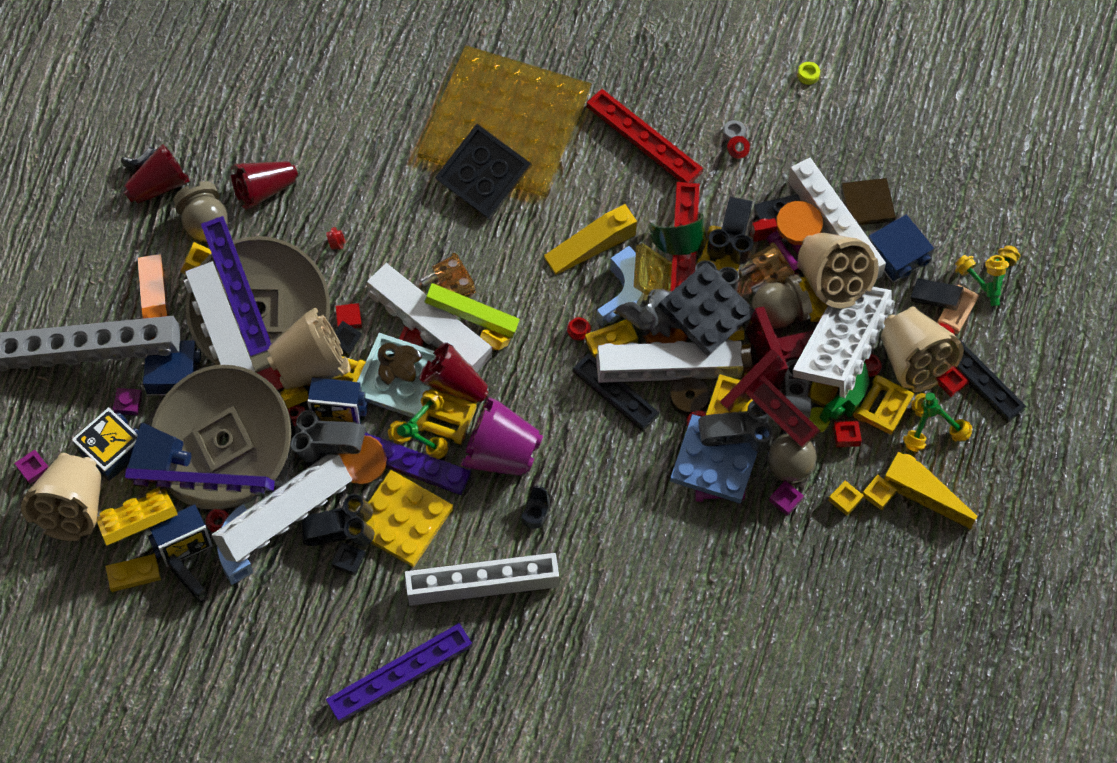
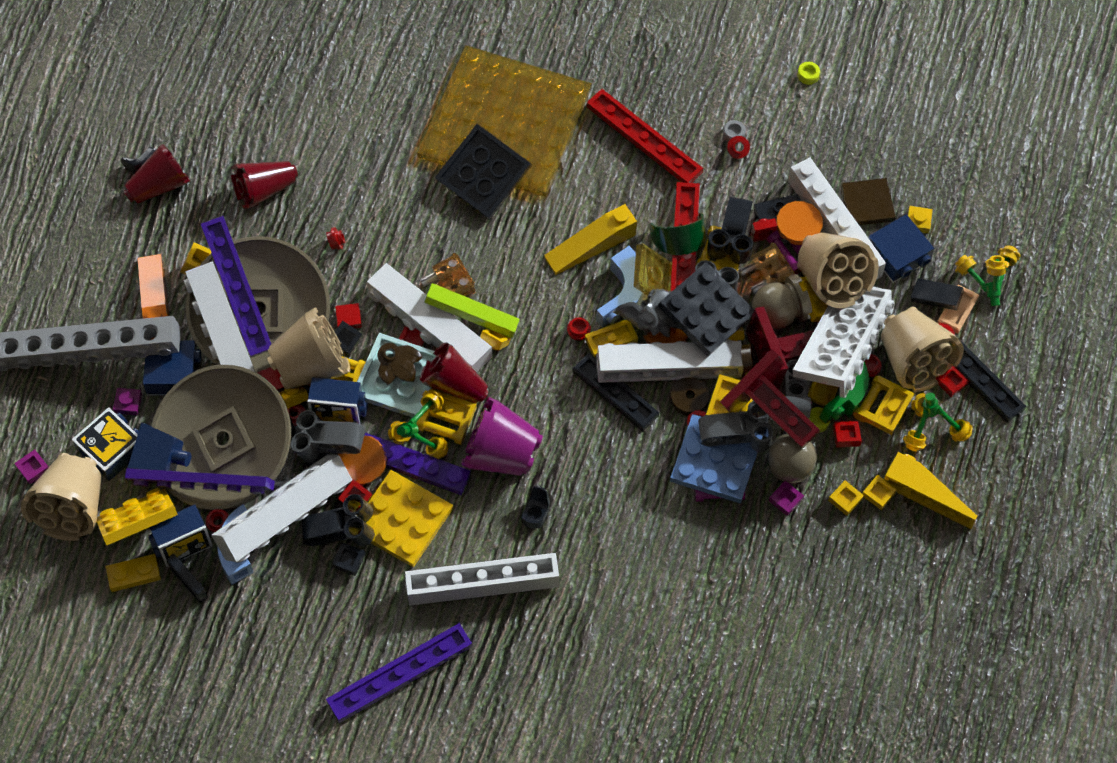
(199, 206): dark tan tile -> none
(355, 488): none -> red plate
(921, 218): none -> yellow plate

